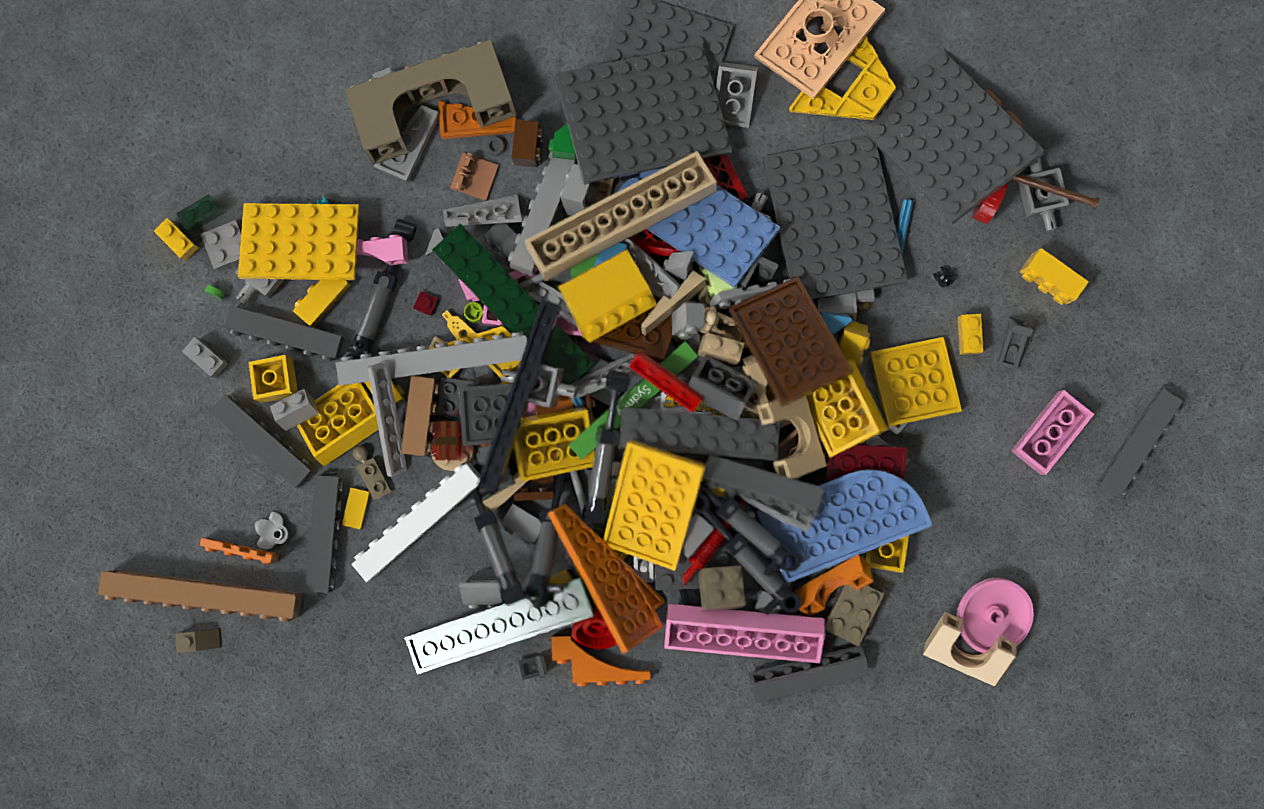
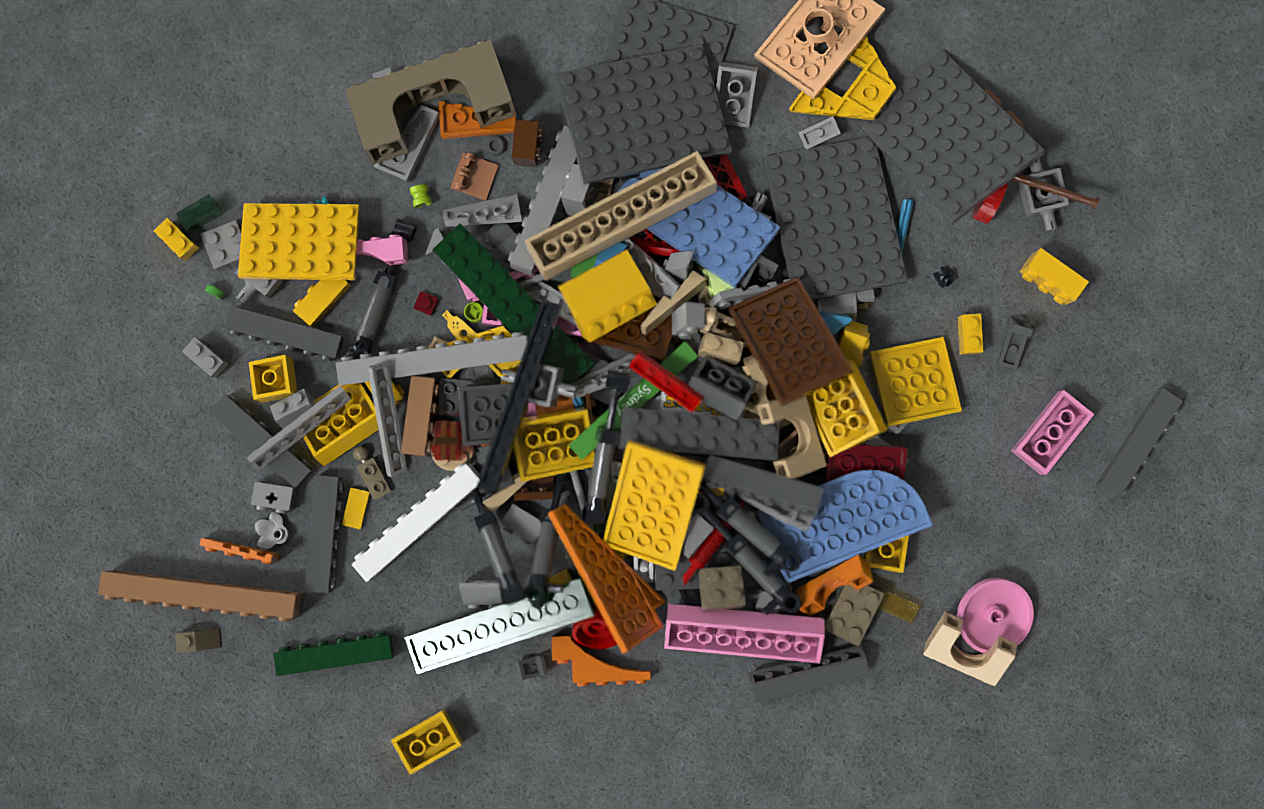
(284, 494): none -> light grey brick
(298, 428): none -> light grey plate
(333, 655): none -> dark green brick
(420, 196): none -> lime wheel
(427, 741): none -> yellow brick
(562, 144): green slope -> none
(819, 133): none -> light grey plate
(898, 607): none -> clear yellow plate

